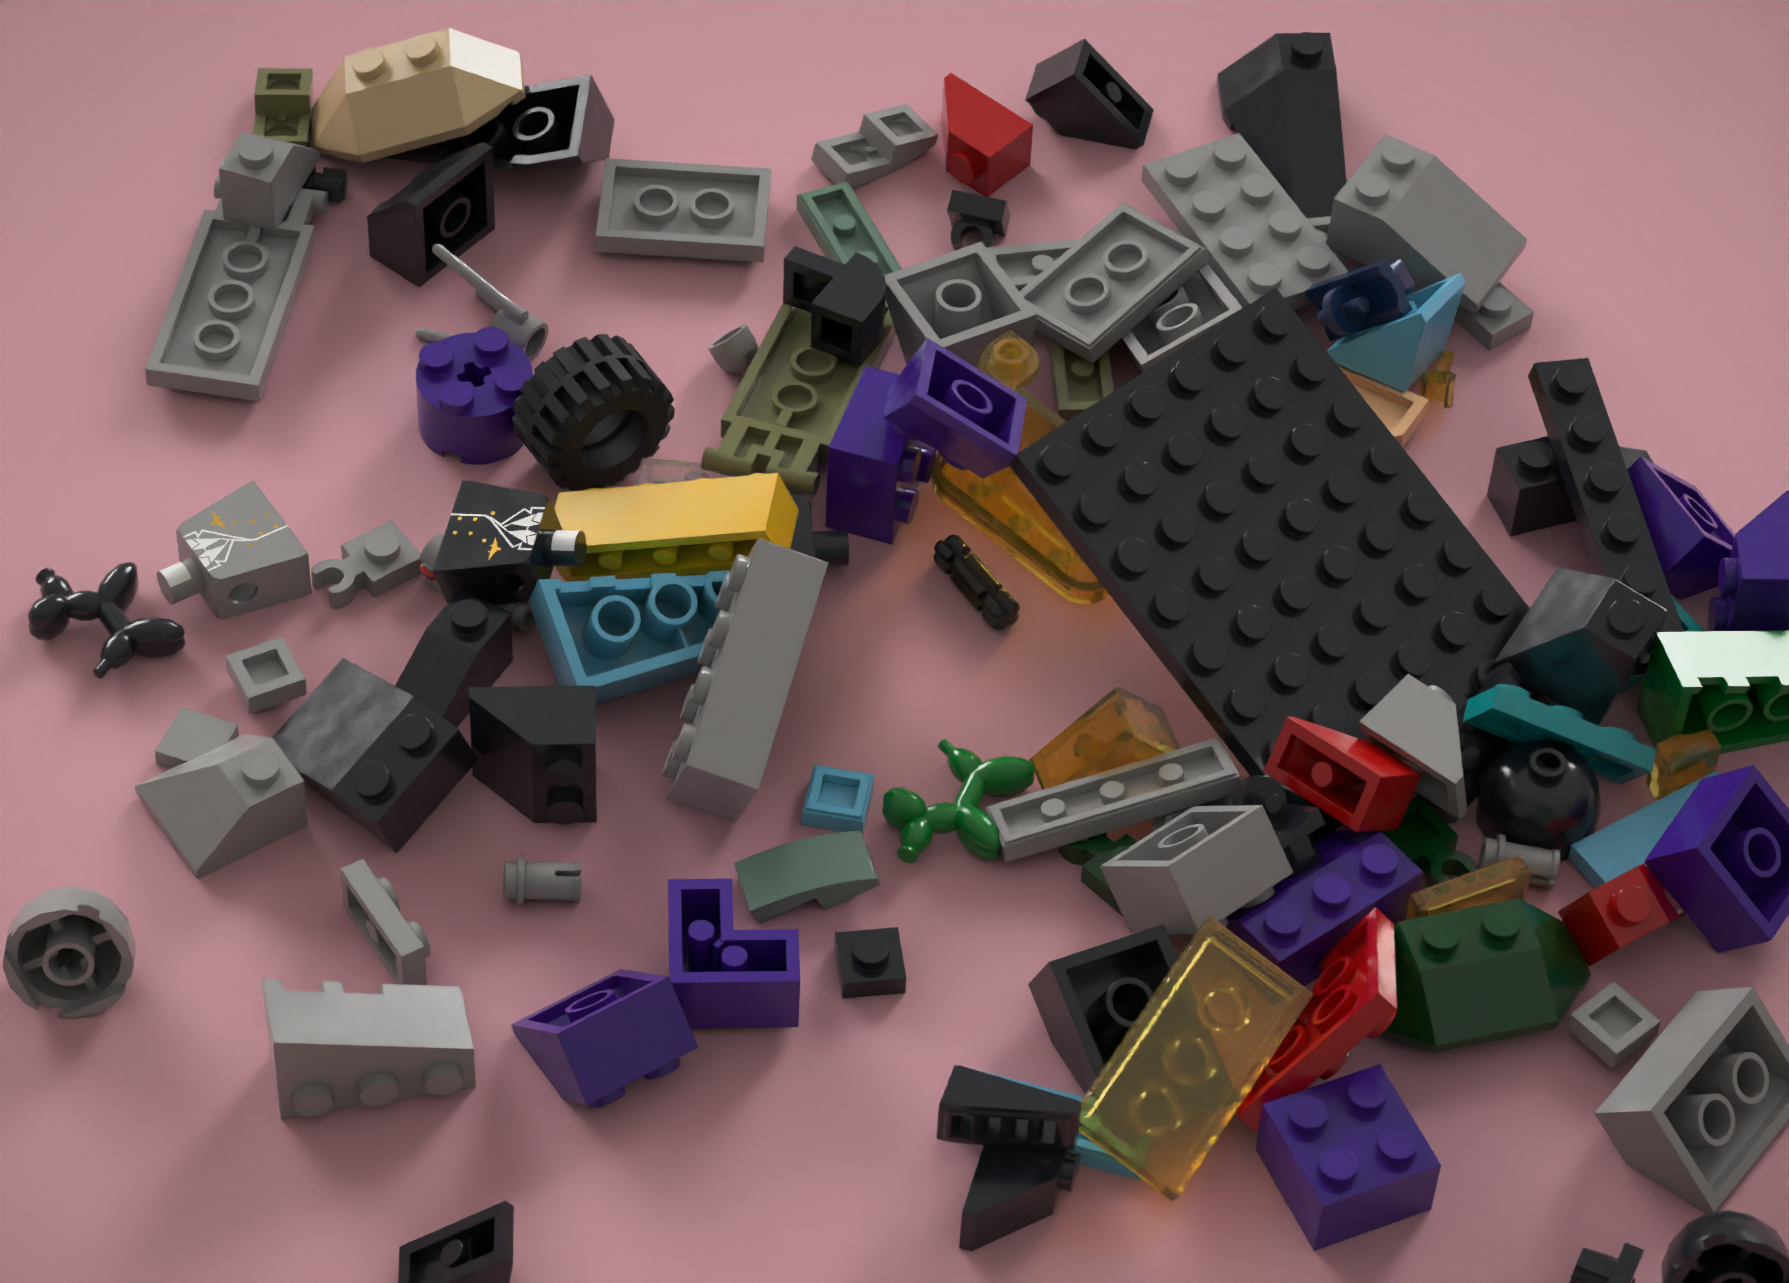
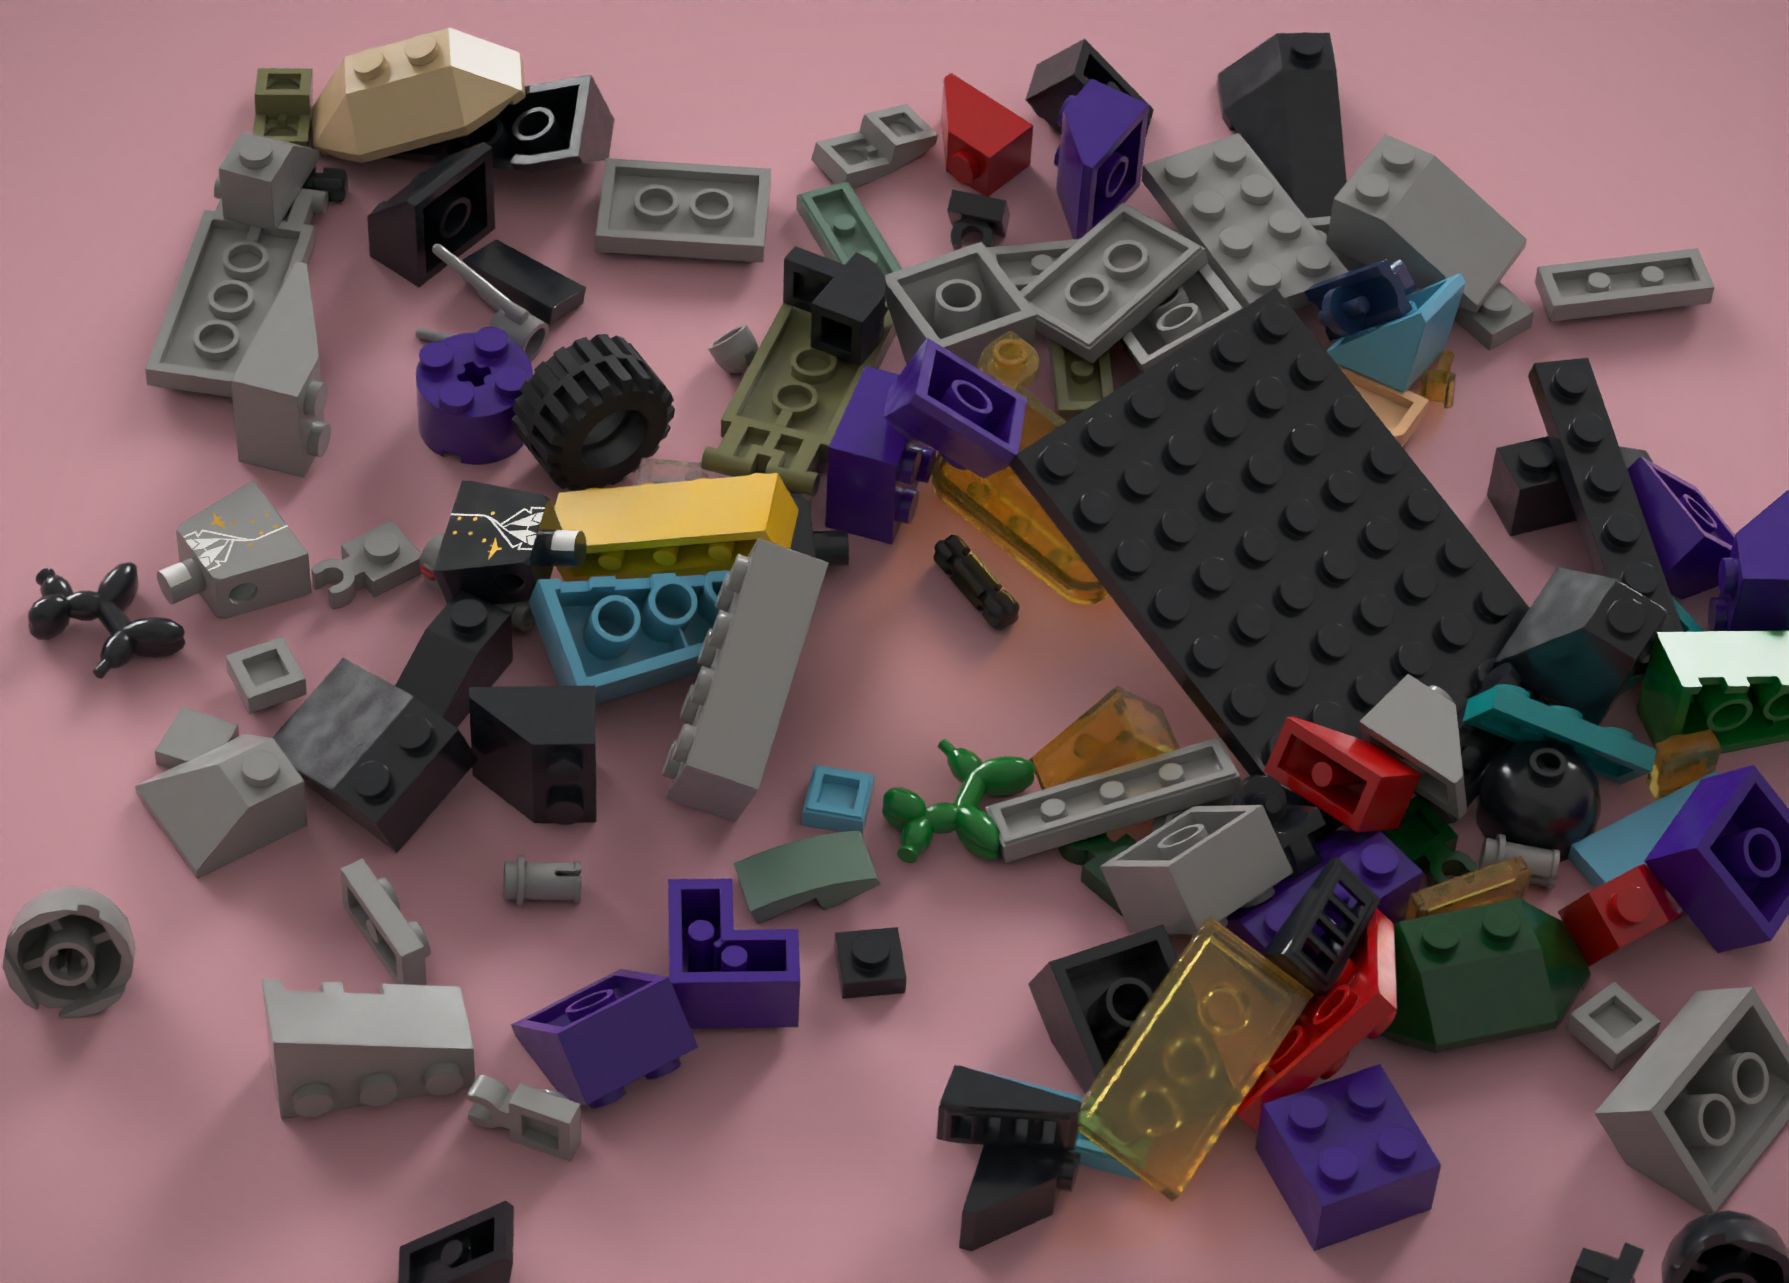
(280, 386): none -> light grey slope
(527, 281): none -> black tile
(533, 1116): none -> light grey plate
(1098, 154): none -> dark purple slope
(1287, 943): none -> black slope
(1624, 284): none -> light grey plate

